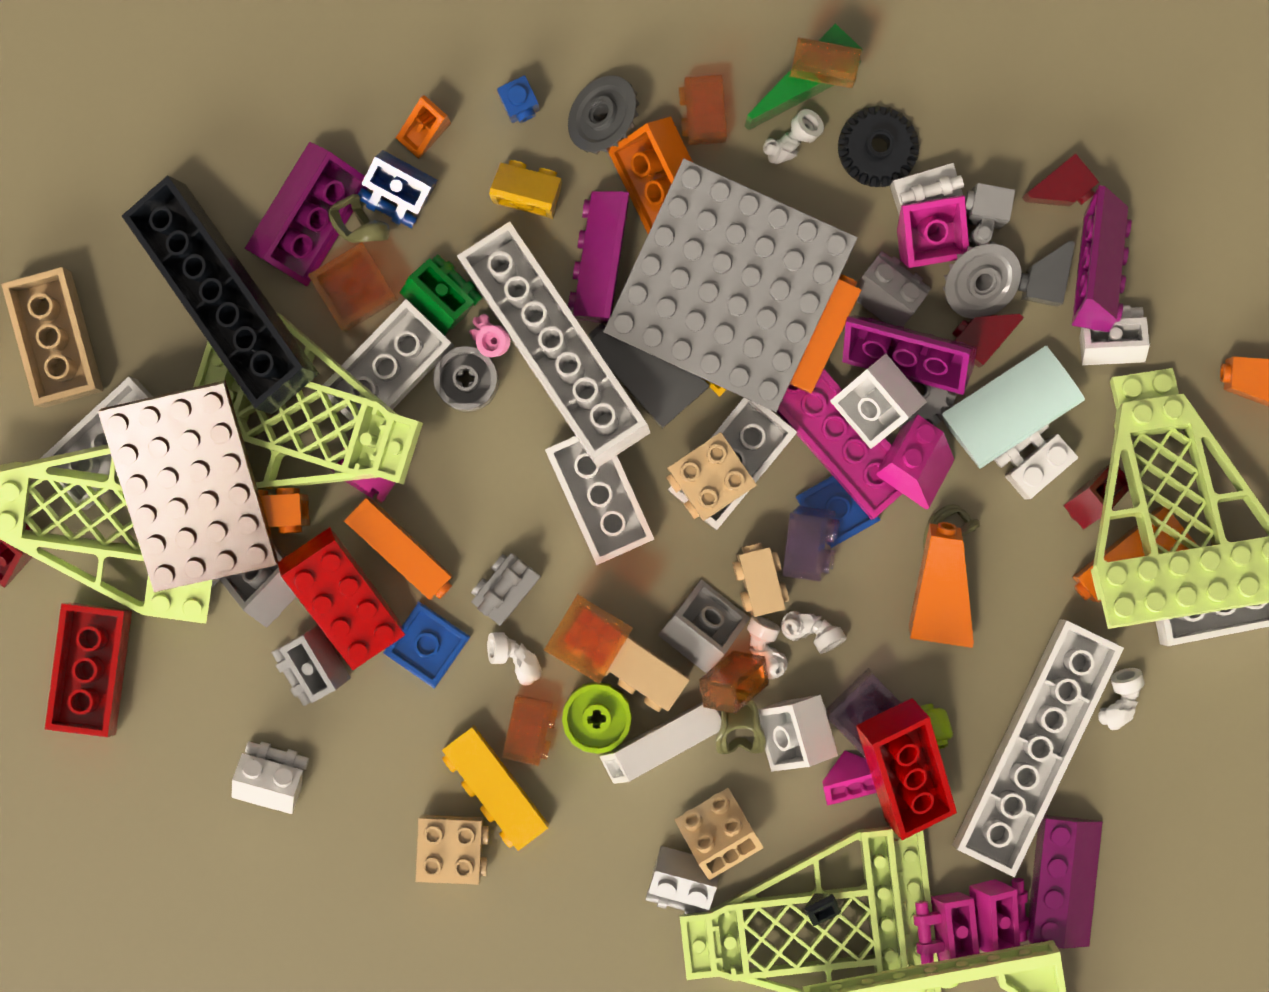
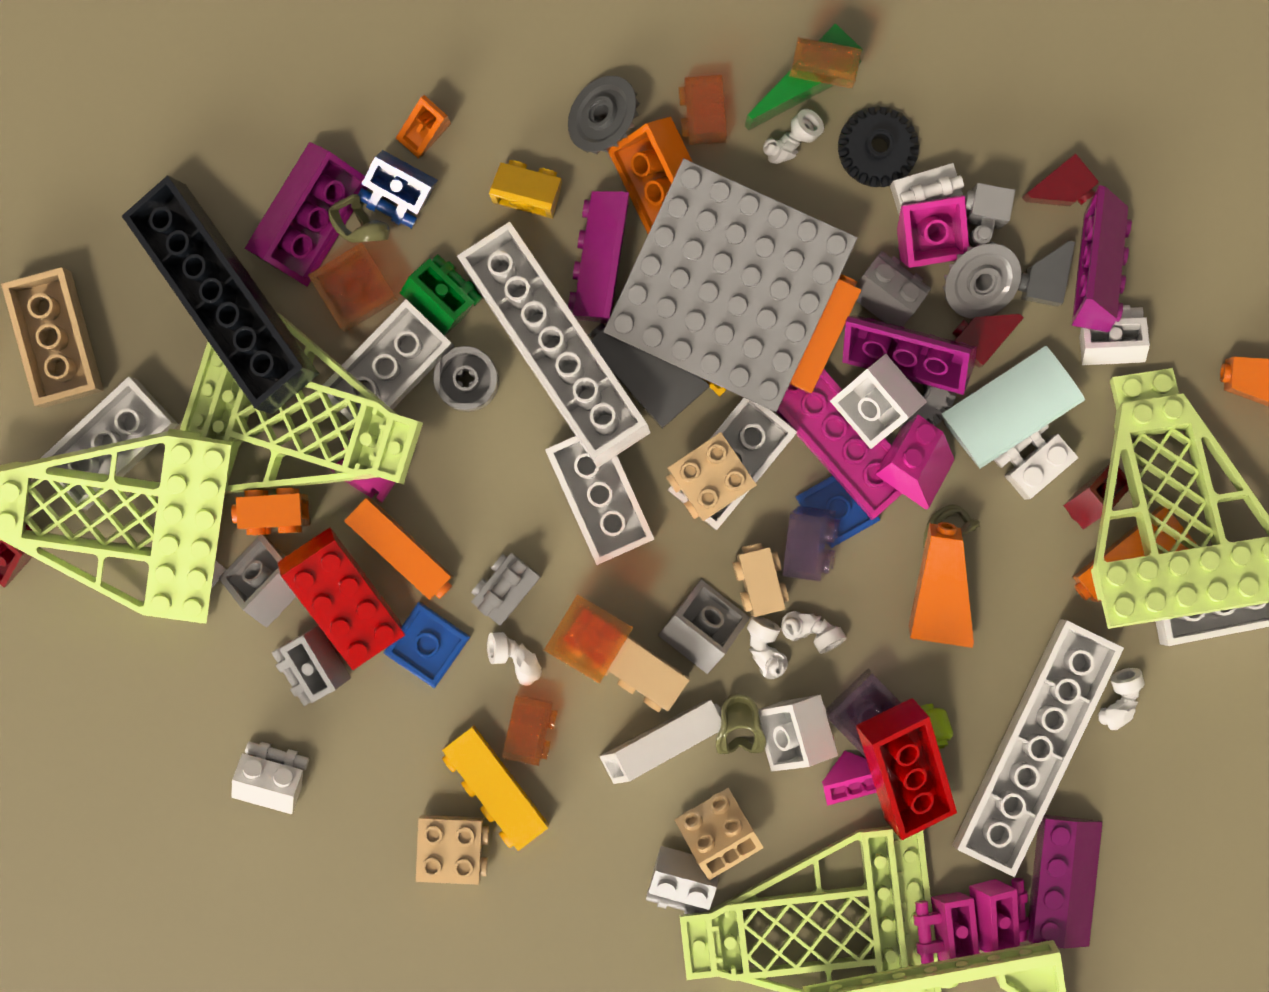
(88, 669): red brick -> none
(189, 486): plate -> none
(490, 338): bright pink arm -> none
(519, 100): blue brick -> none
(591, 735): lime wheel -> none
(734, 681): clear orange brick -> none
(822, 908): black slope -> none

